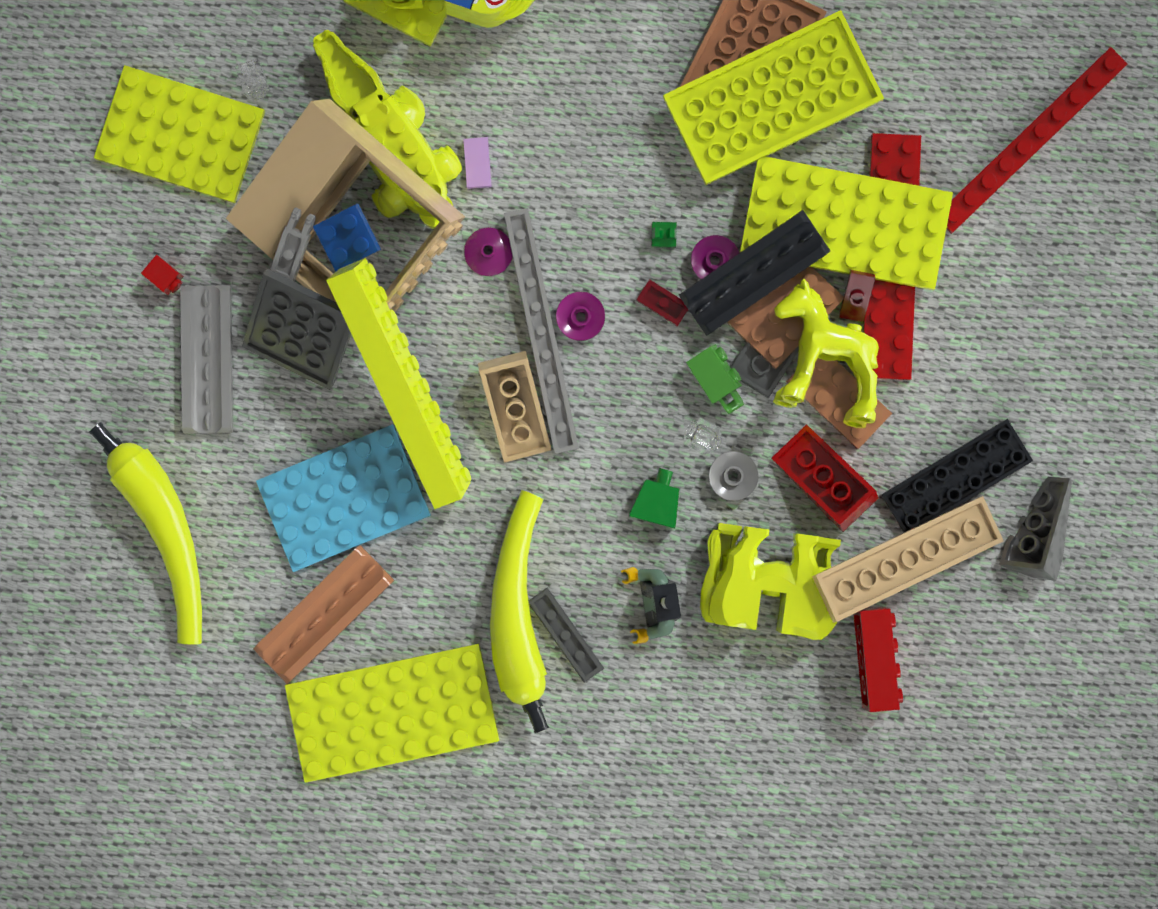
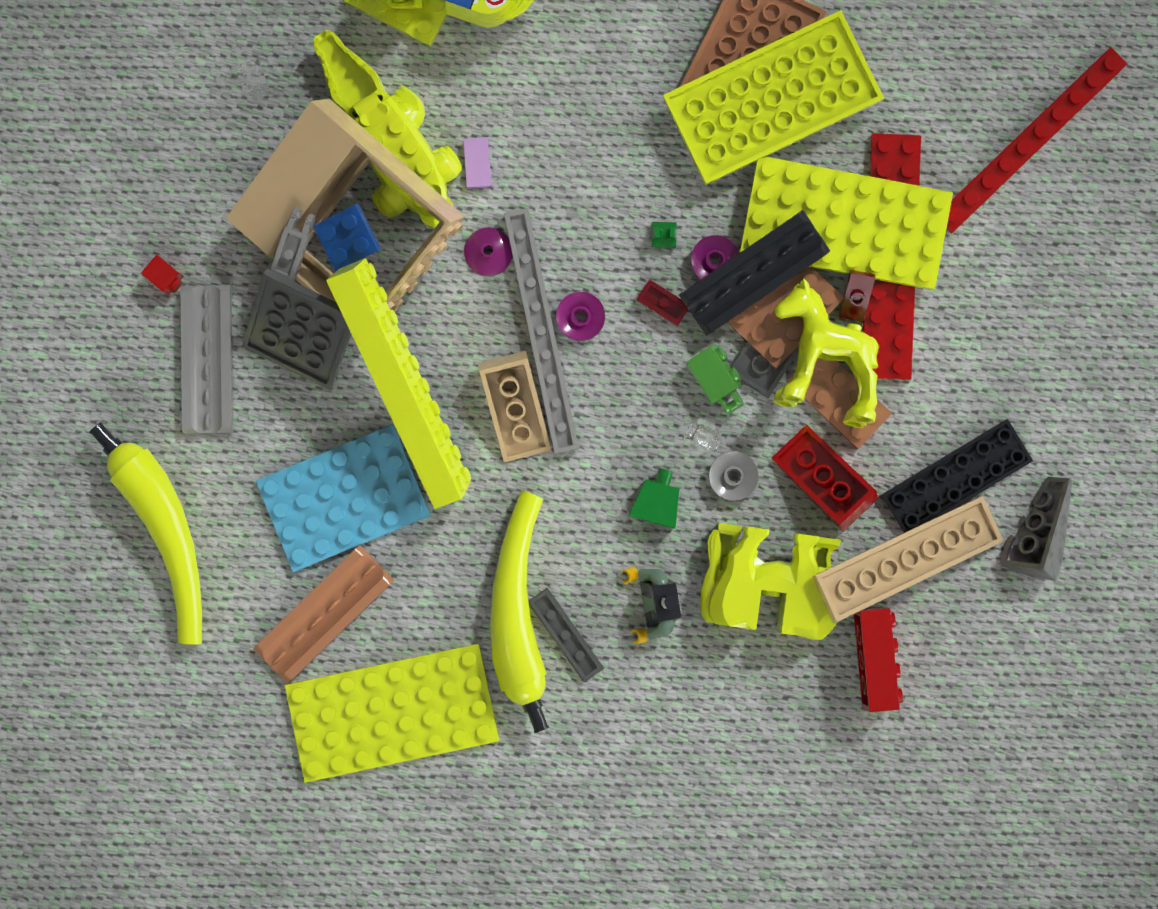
(179, 134): neon yellow plate -> none

